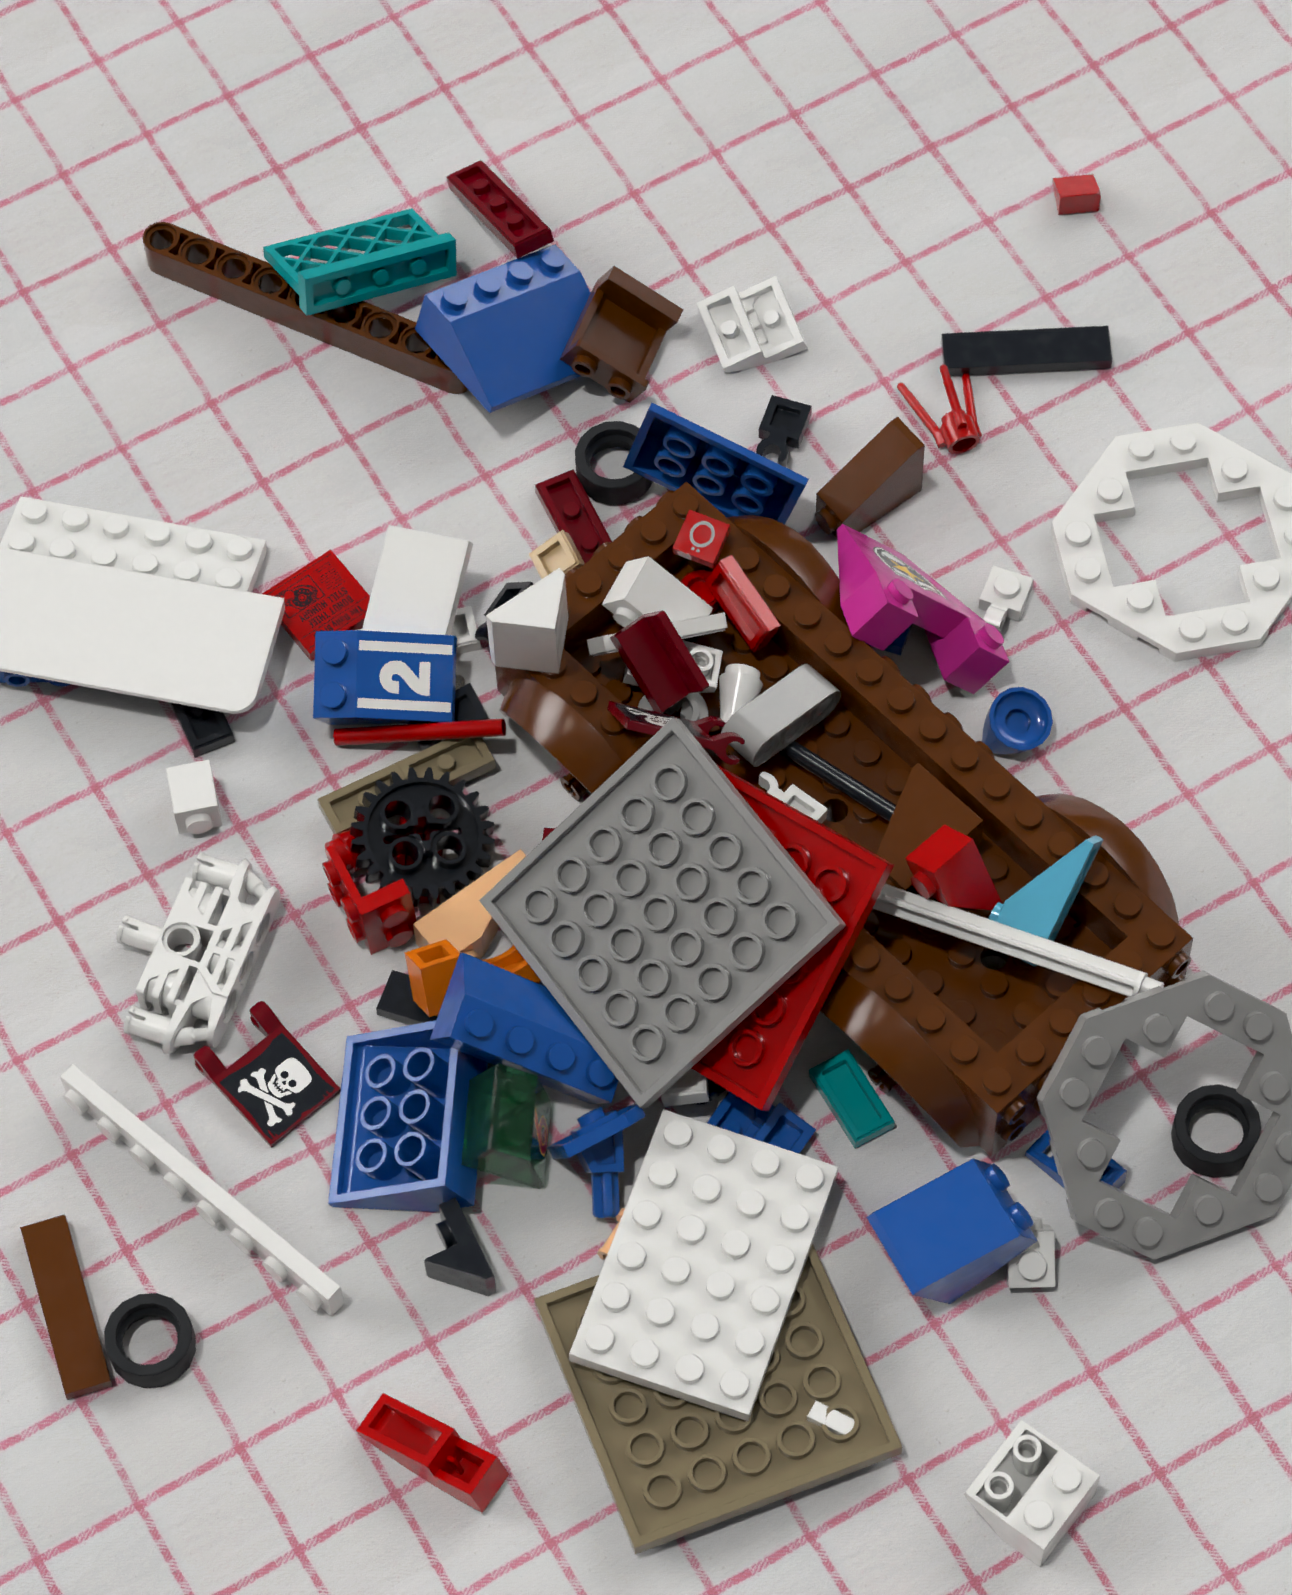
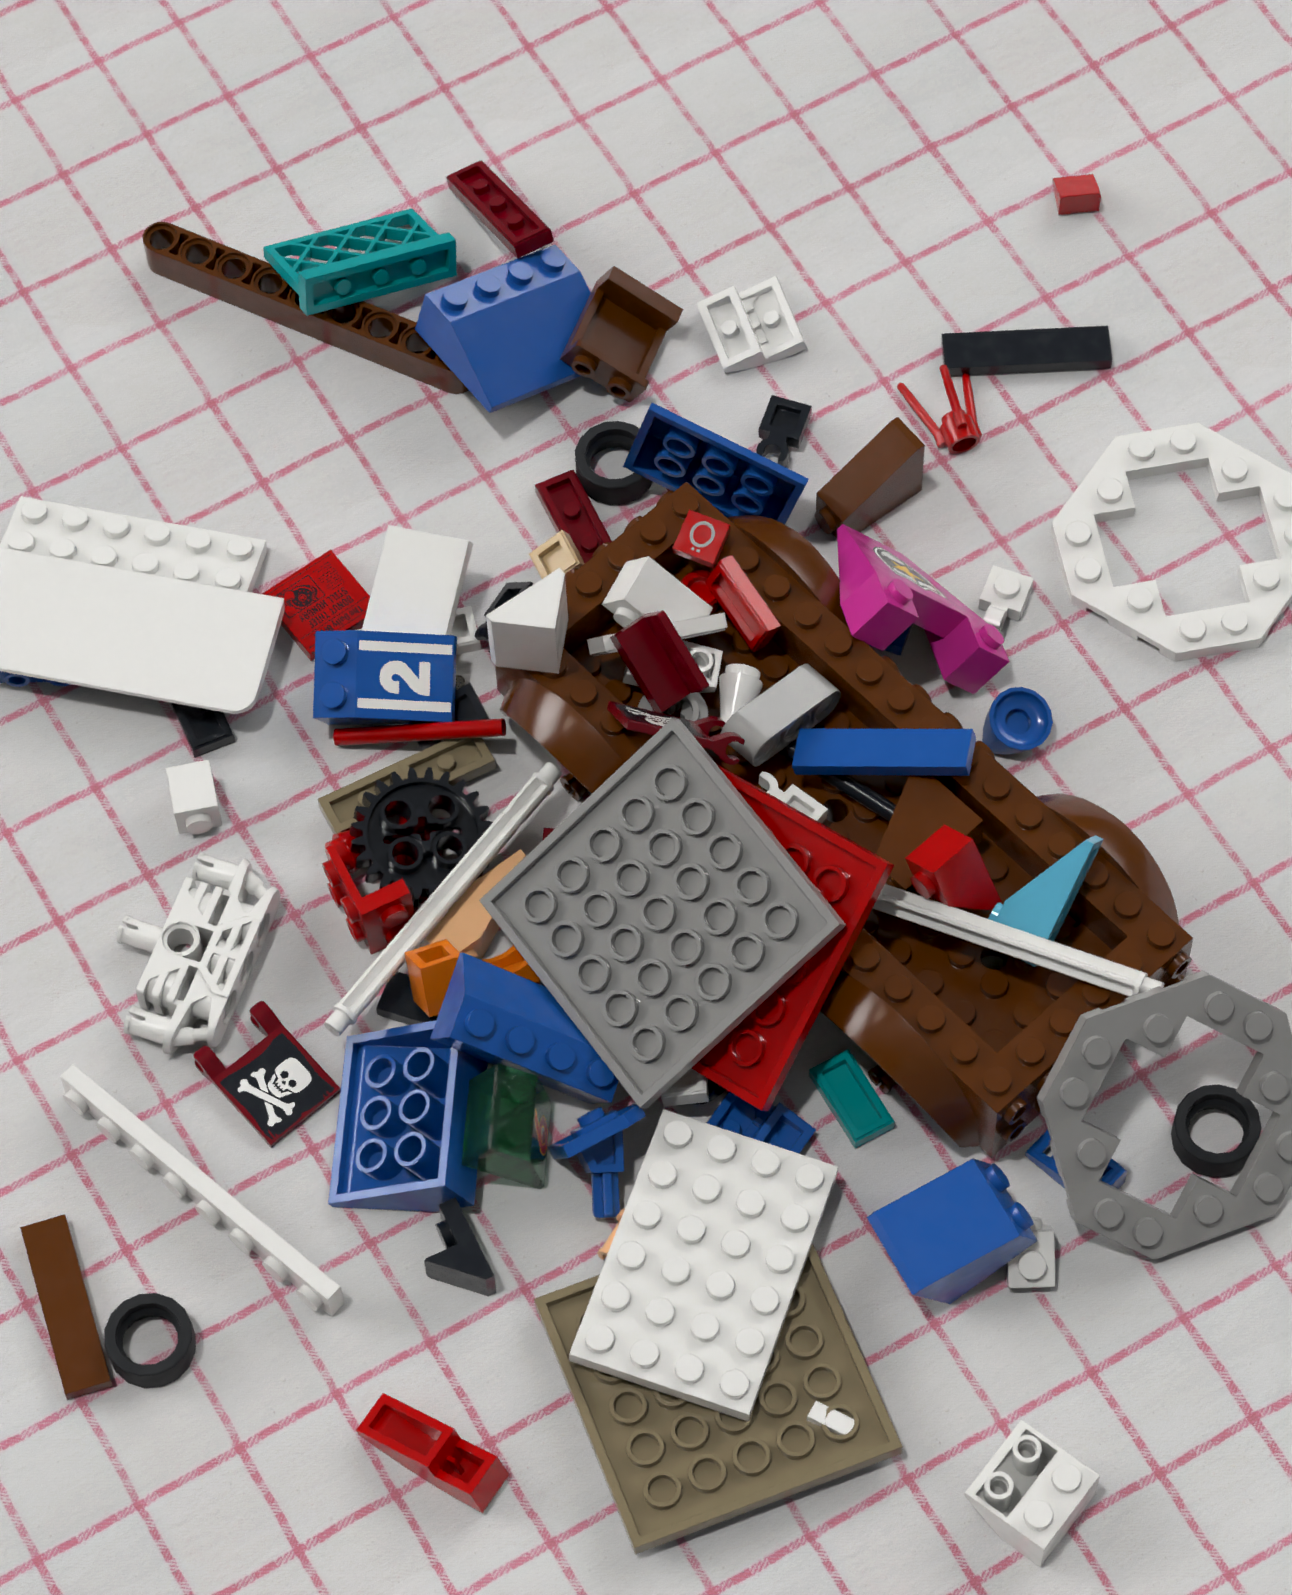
(442, 899): none -> white piece
(884, 752): none -> blue tile

